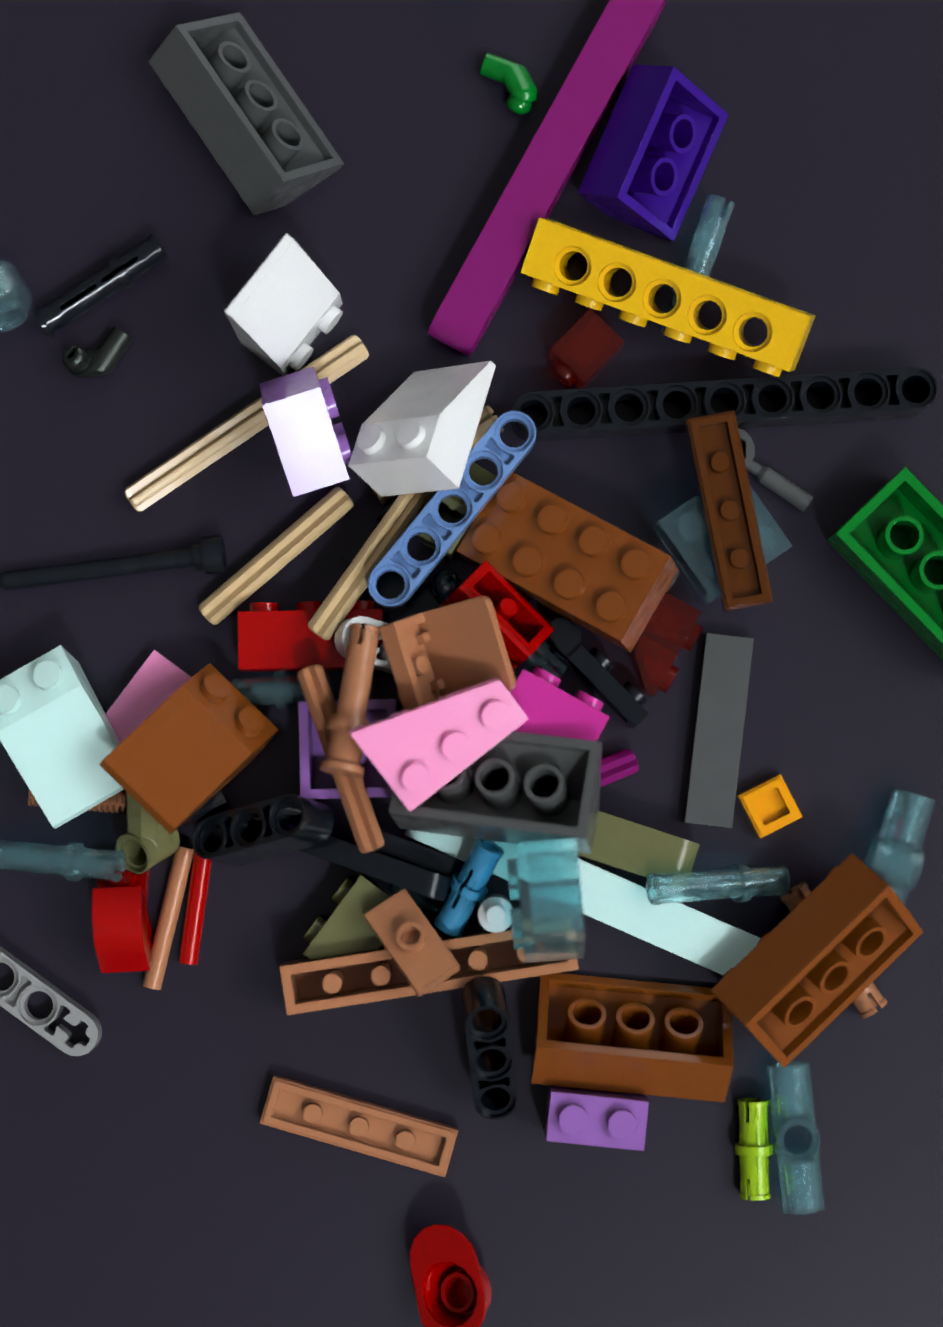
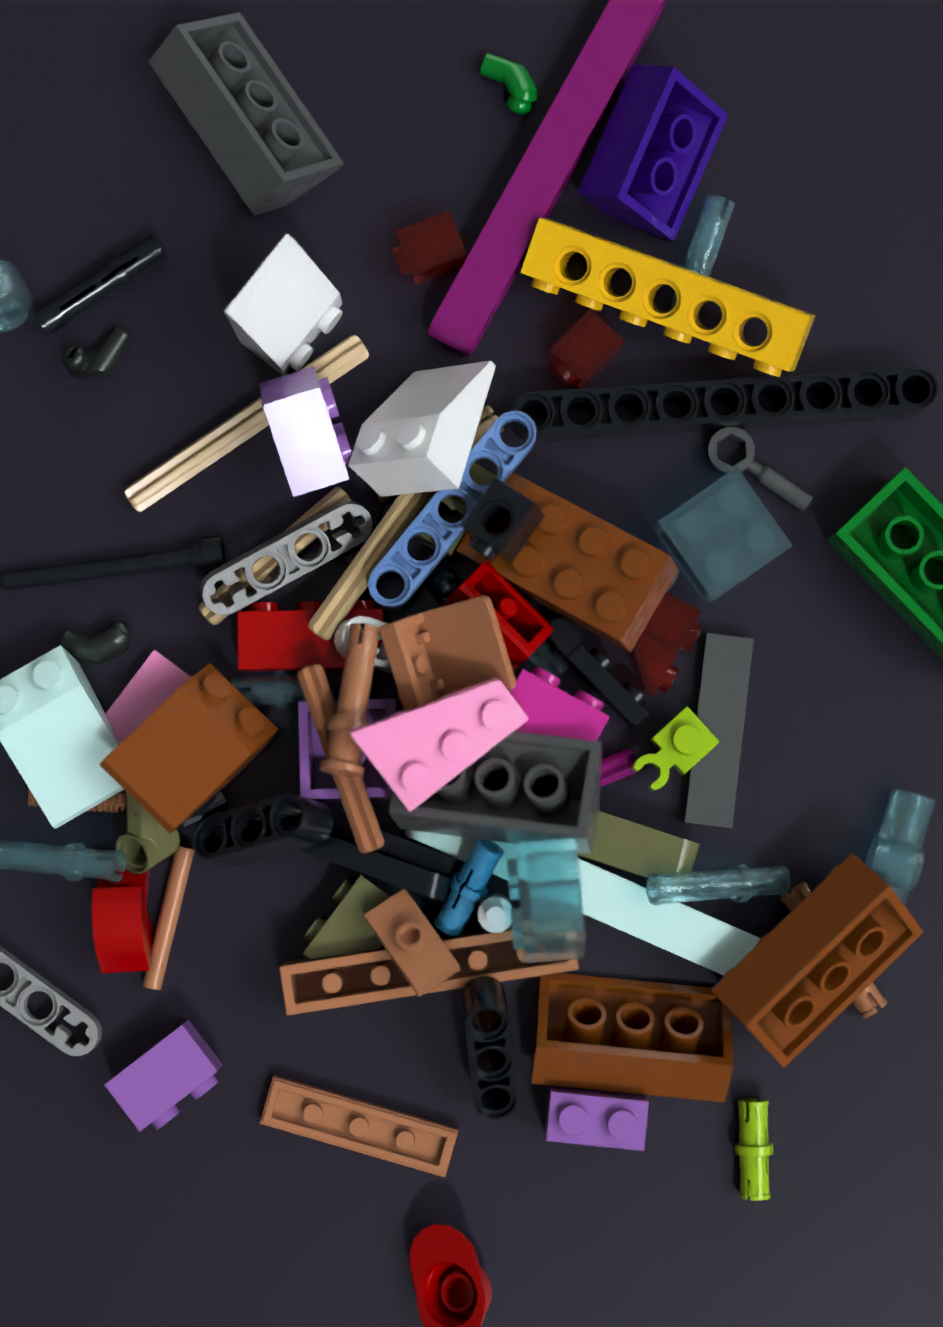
(101, 647): none -> pearl dark grey arm
(164, 1076): none -> medium lavender brick
(195, 910): red bar -> none
(289, 564): none -> light grey beam
(429, 248): none -> clear red brick
(497, 502): none -> black brick
(679, 745): none -> lime plate
(729, 511): reddish brown tile -> none
(769, 806): light orange tile -> none
(800, 1166): clear light blue piece -> none

